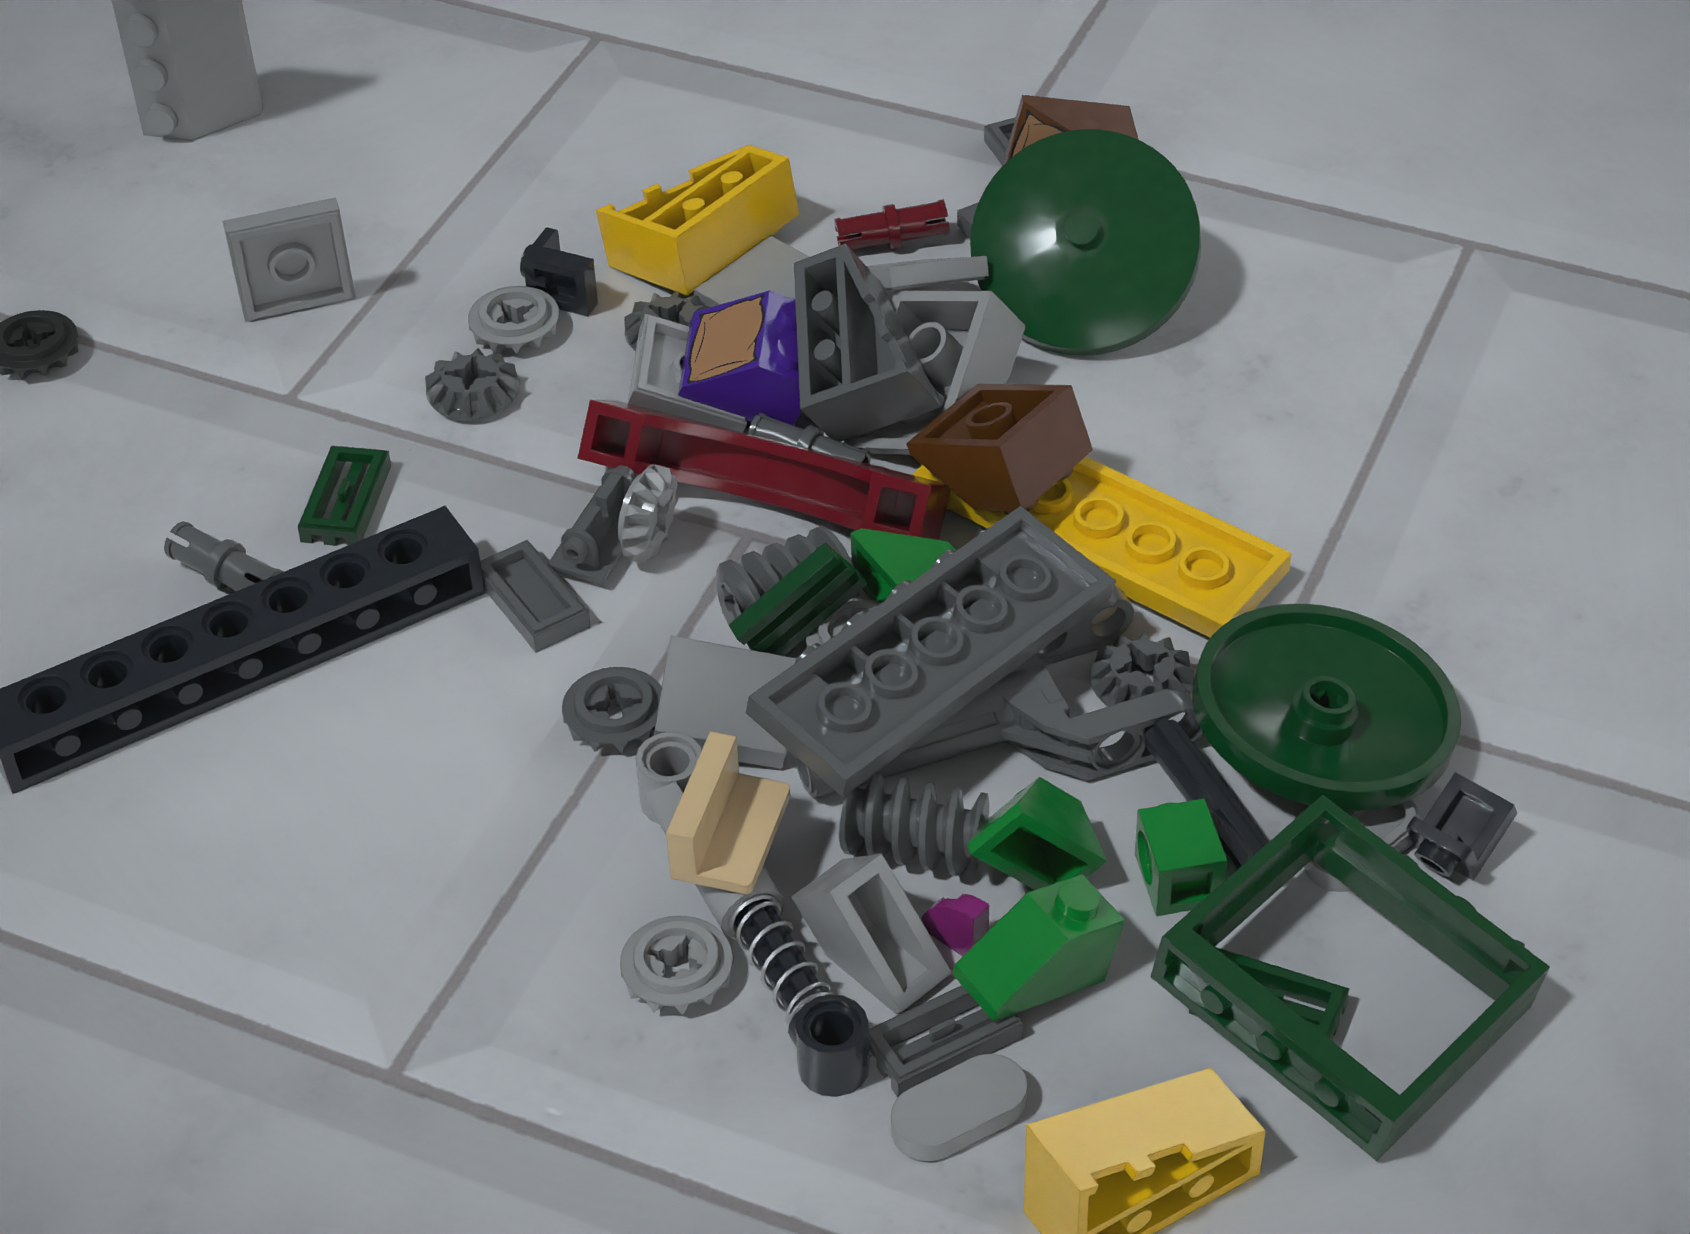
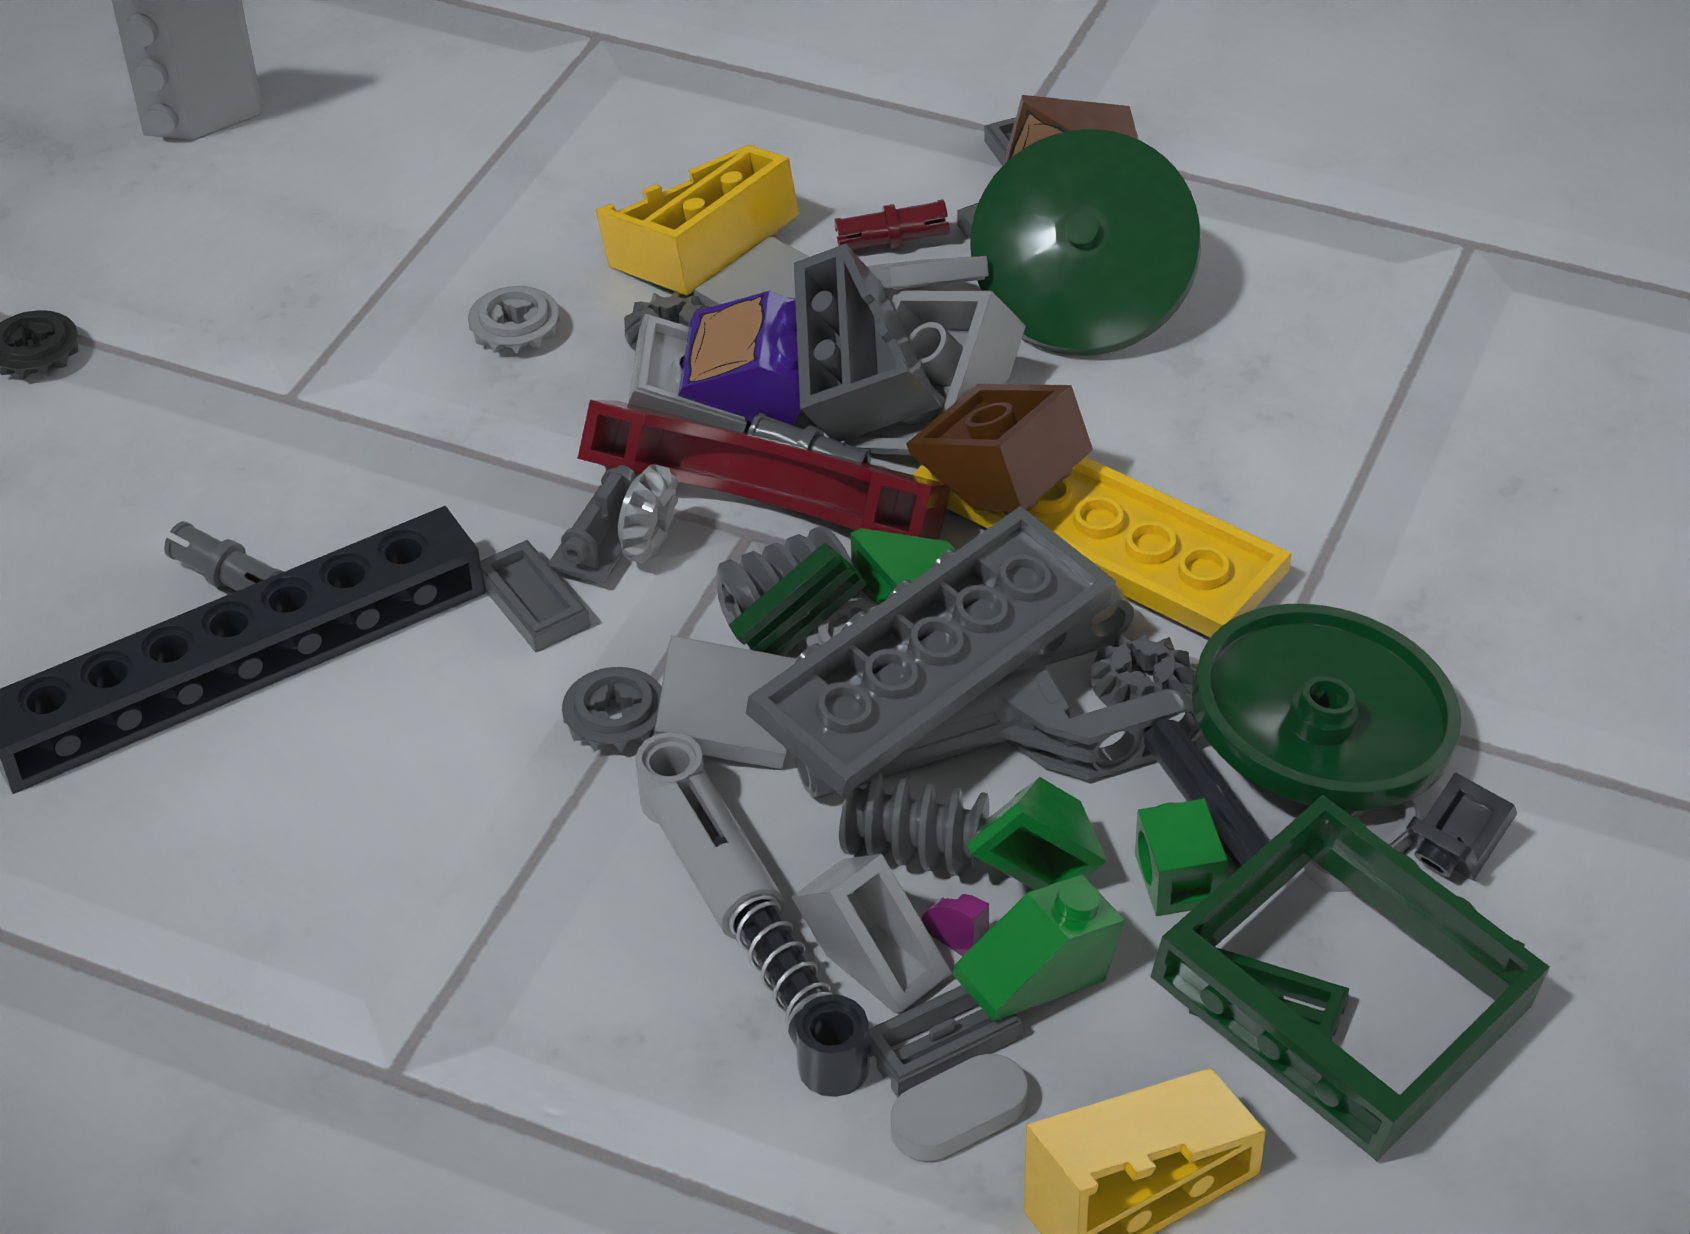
(289, 259): light grey tile -> none
(364, 506): dark green tile -> none
(492, 390): dark grey gear -> none
(560, 274): black bracket -> none
(663, 944): light grey gear -> none
(724, 821): tan panel -> none

